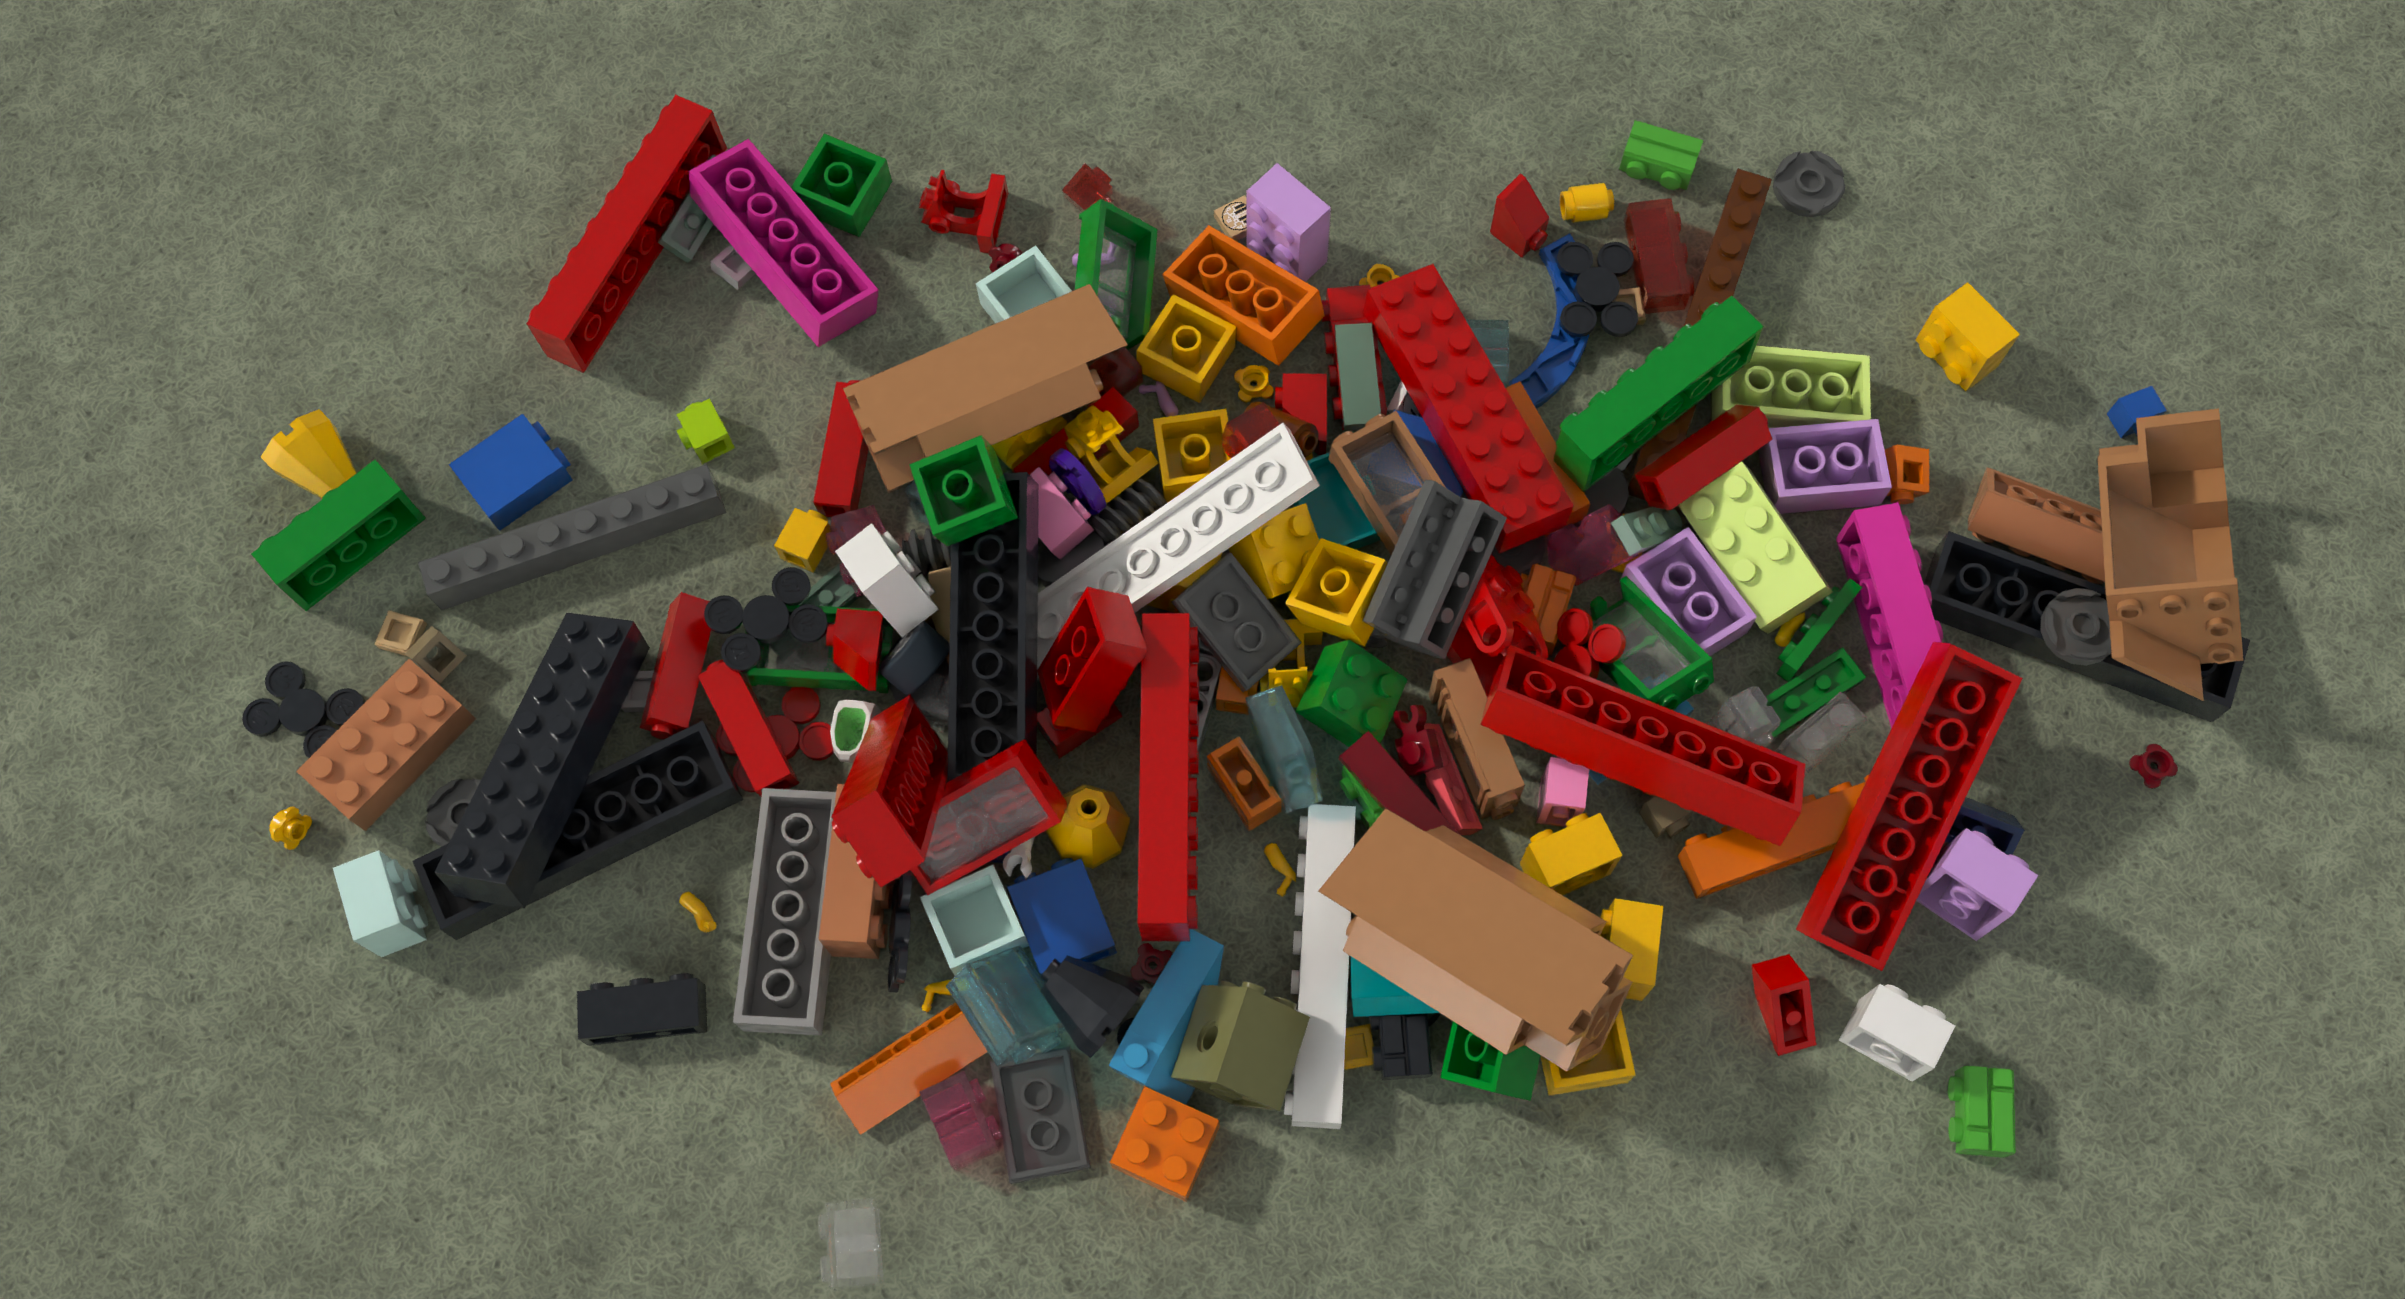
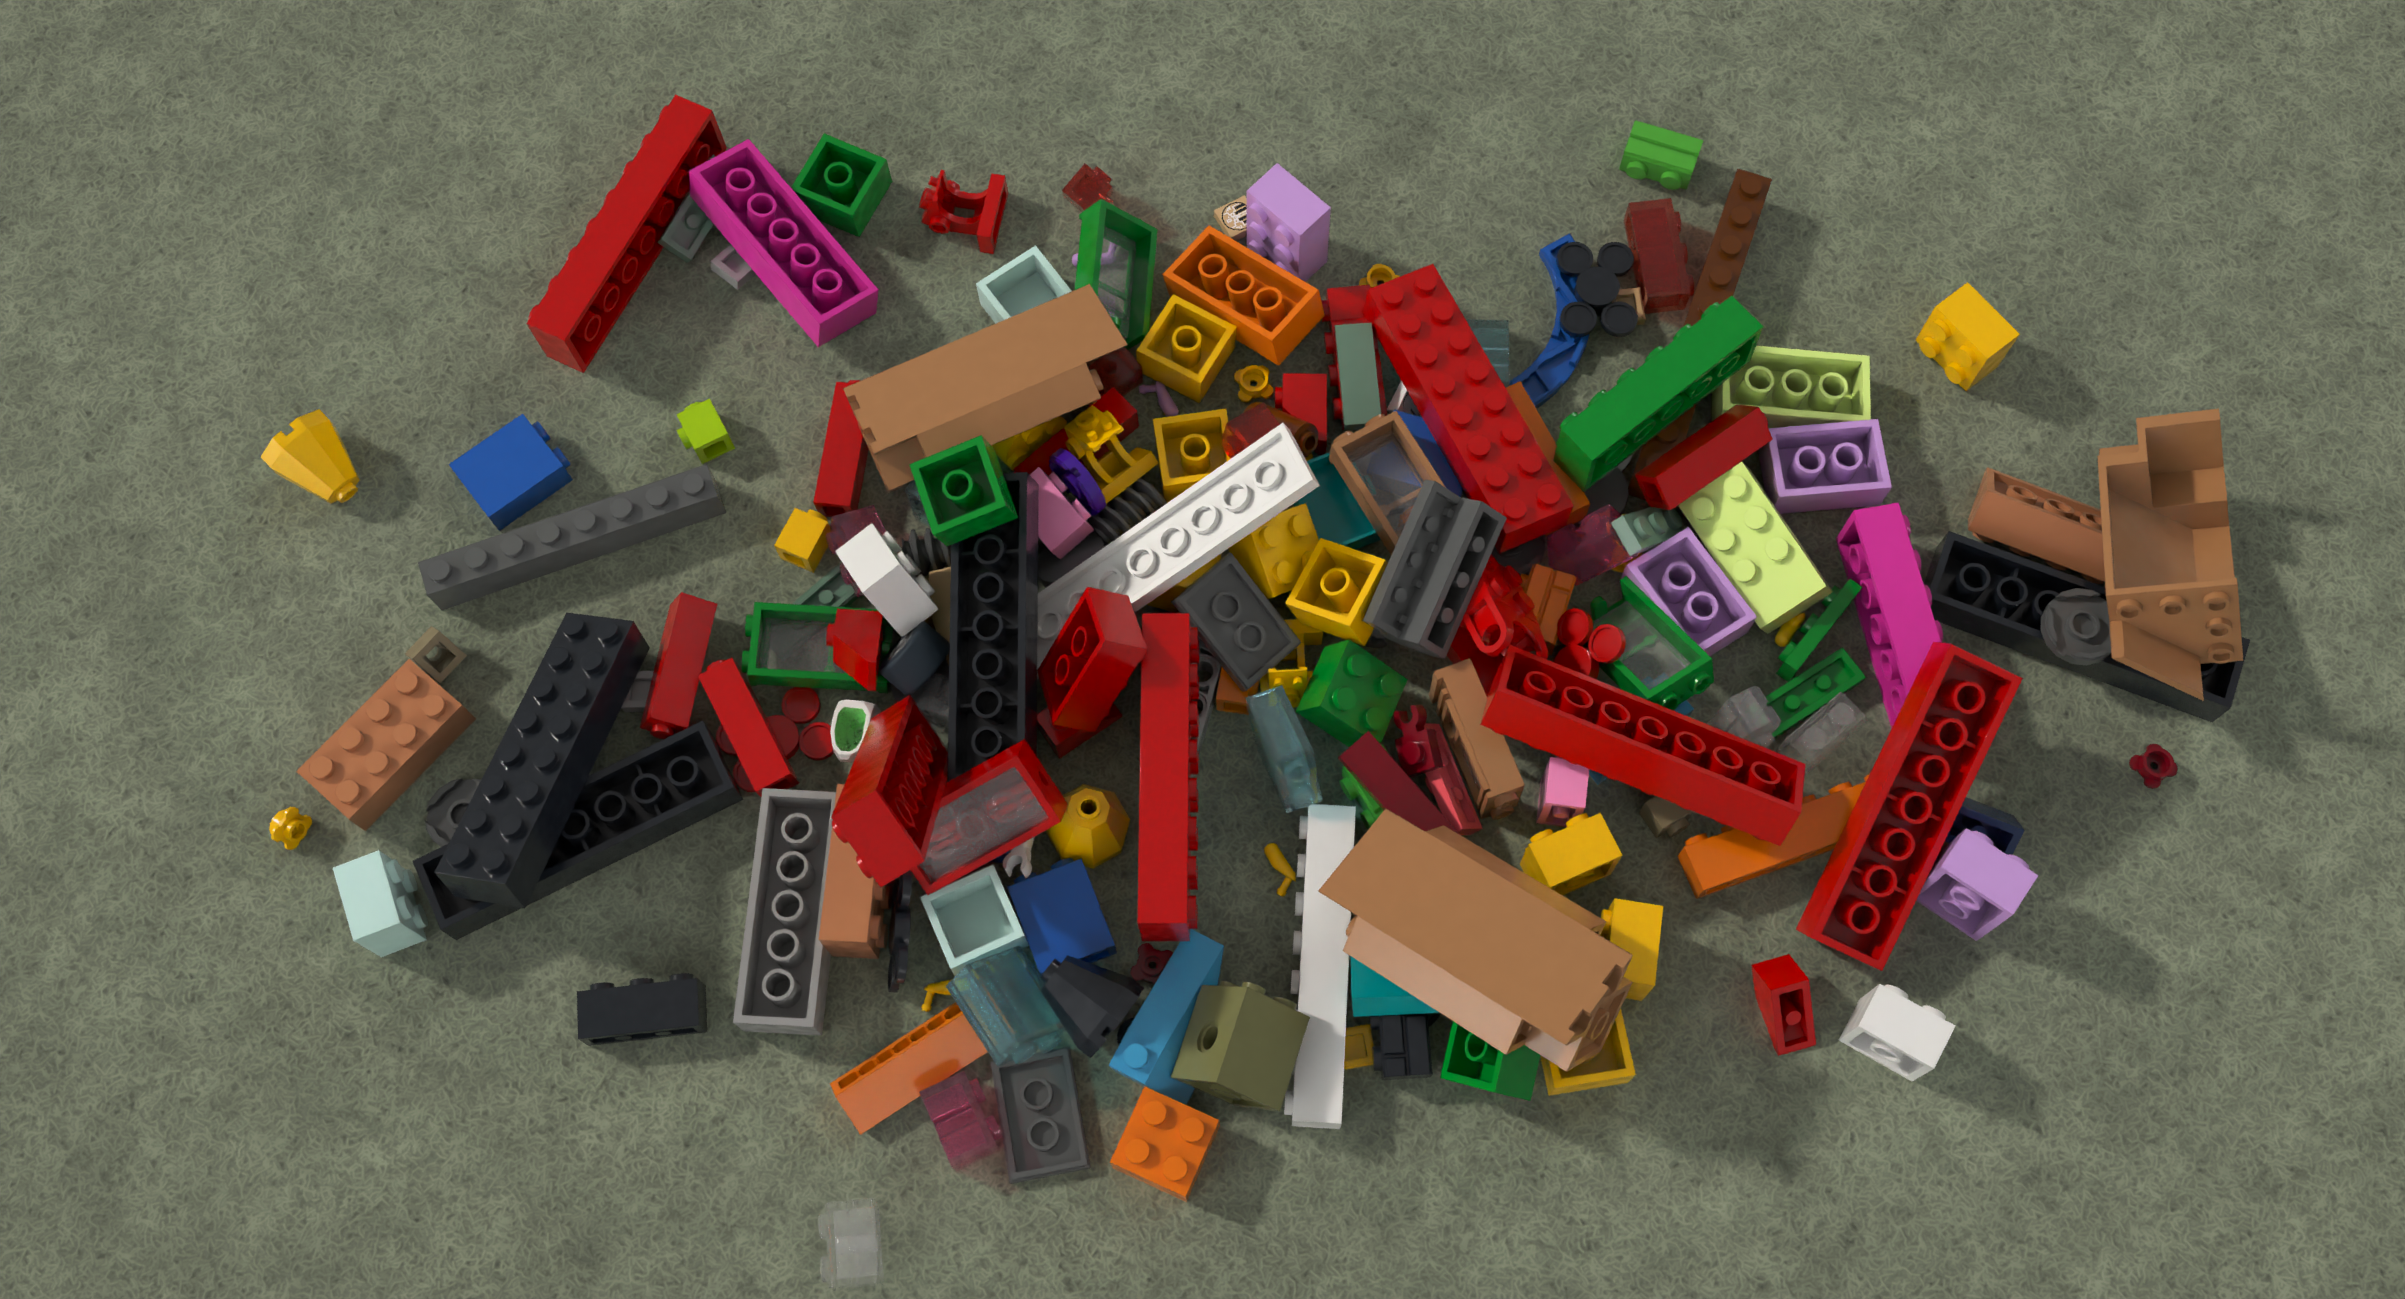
(302, 709): black piece -> none
(338, 536): green brick -> none
(399, 632): tan tile -> none
(699, 910): yellow piece -> none
(766, 619): black piece -> none
(1002, 255): dark red plate -> none
(1244, 783): orange brick -> none
(1519, 218): red slope -> none
(1586, 202): yellow brick -> none
(1809, 193): dark grey tile -> none
(1907, 472): orange brick -> none
(1983, 1111): bright green brick -> none
(2132, 406): blue plate -> none

